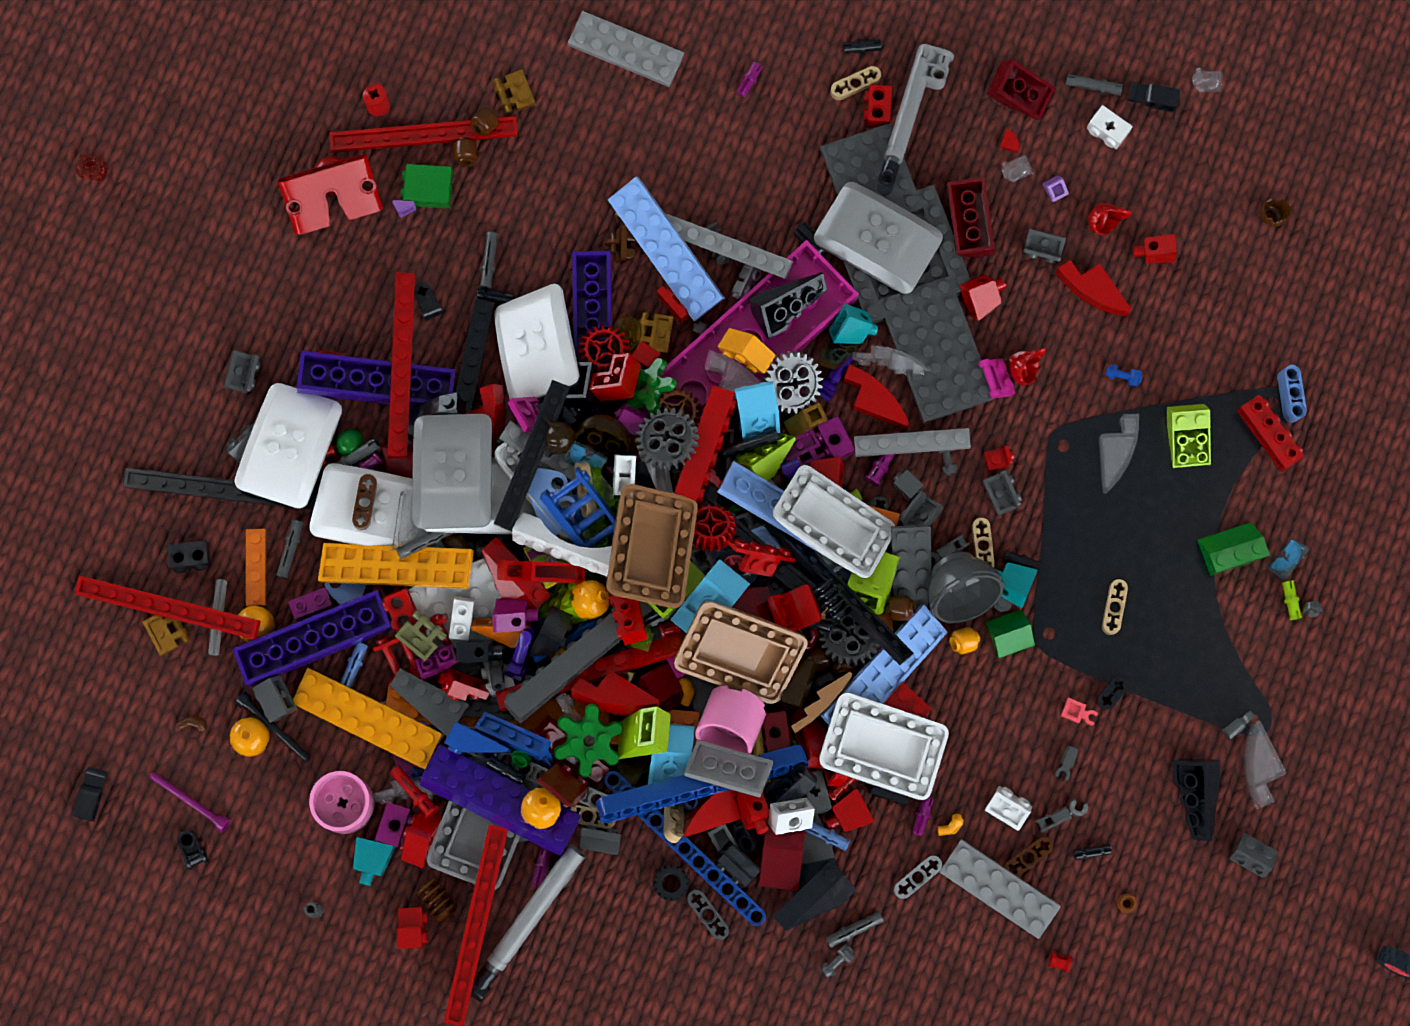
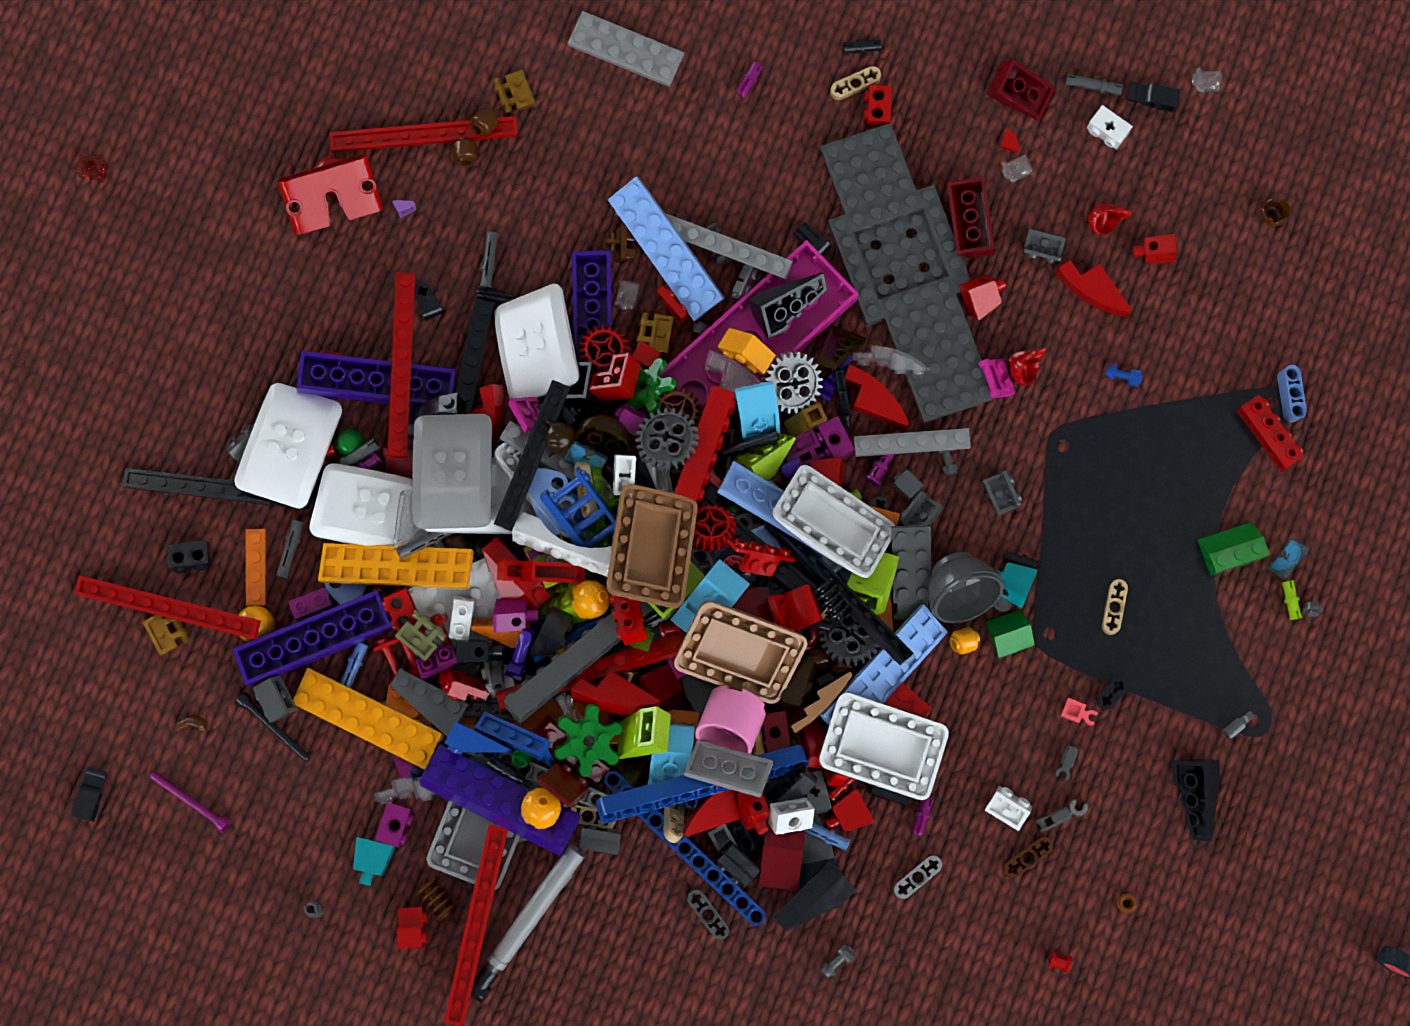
(192, 851): black piece -> none
(219, 604): light grey axle -> none
(241, 372): dark grey bracket -> none
(249, 737): light orange cylinder -> none
(327, 797): bright pink brick -> none
(367, 516): reddish brown beam -> none
(376, 100): red piece -> none
(397, 773): red pin -> none
(419, 838): red brick -> none
(427, 185): green brick -> none
(541, 866): magenta axle -> none
(627, 294): none -> clear bracket
(631, 329): clear yellow dish -> none
(671, 870): black tyre -> none
(688, 690): light orange arm -> none
(833, 939): dark grey pin -> none
(842, 396): none -> black piece
(852, 326): teal torso -> none
(878, 237): light grey wedge -> none
(901, 608): reddish brown head -> none
(924, 70): light grey piece -> none
(948, 549): dark grey piece -> none
(953, 827): light orange arm -> none
(976, 532): tan beam -> none
(999, 458): red bracket -> none
(1000, 889): light grey plate -> none
(1055, 188): medium lavender slope -> none
(1091, 852): black axle -> none
(1117, 450): clear slope -> none
(1189, 435): lime slope -> none
(1254, 855): dark grey bracket -> none
(1261, 765): clear slope -> none

